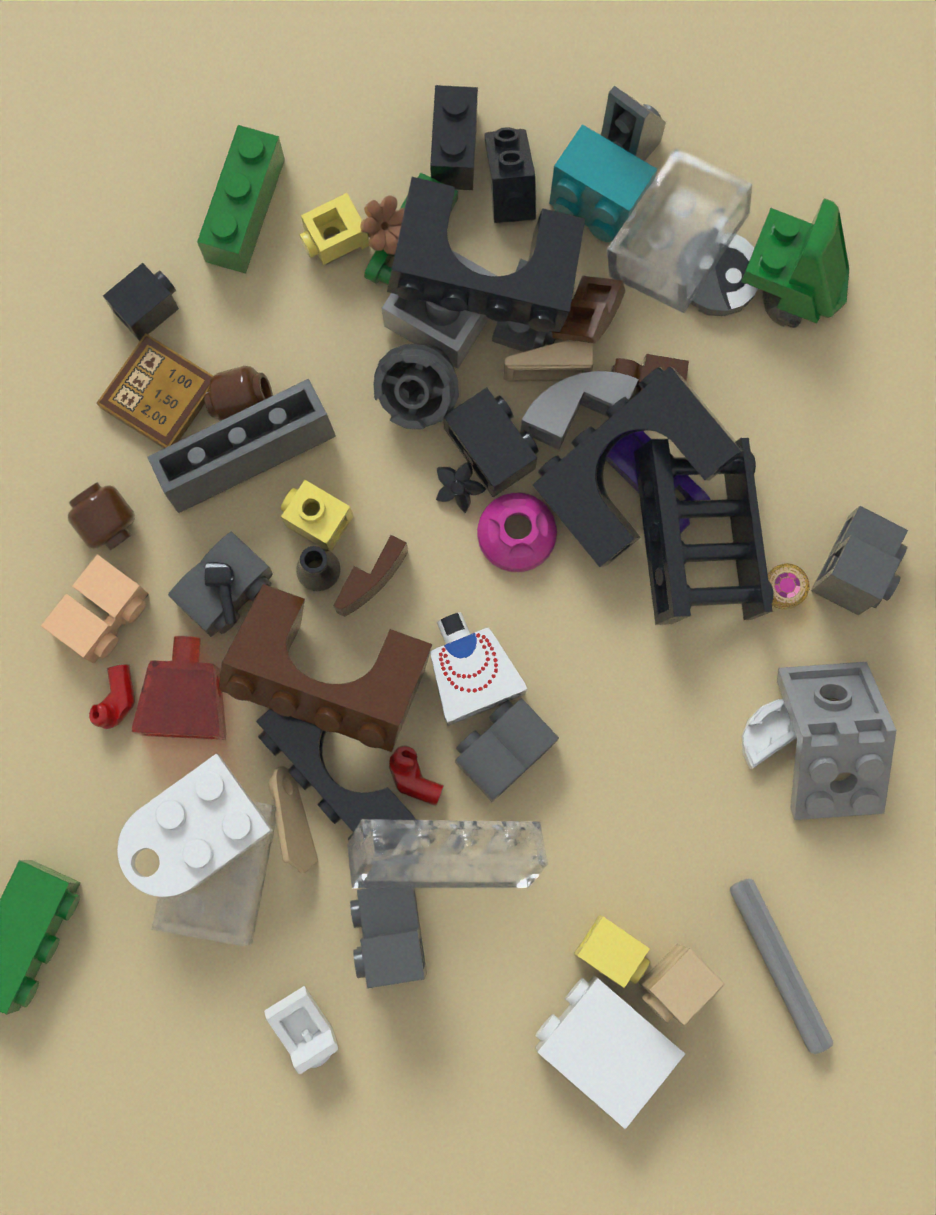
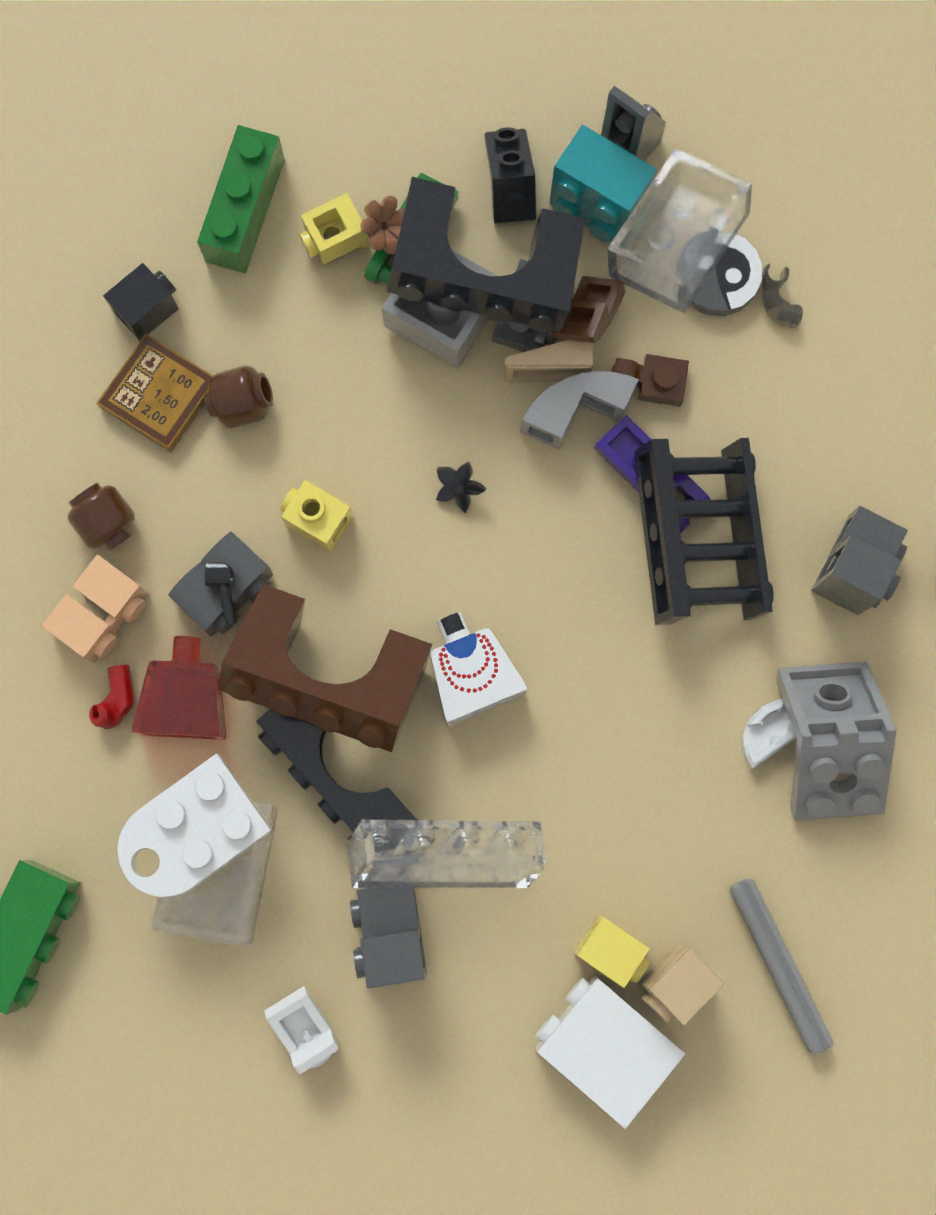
(242, 446): dark grey brick -> none
(291, 821): tan piece -> none
(322, 576): black cone -> none
(363, 586): reddish brown slope -> none
(409, 779): red arm -> none
(416, 385): dark grey cone -> none
(454, 136): black brick -> none
(491, 441): black brick -> none
(505, 748): dark grey brick -> none
(511, 553): dark pink piece -> none
(576, 482): black arch -> none
(789, 586): tile -> none
(802, 262): green piece -> none

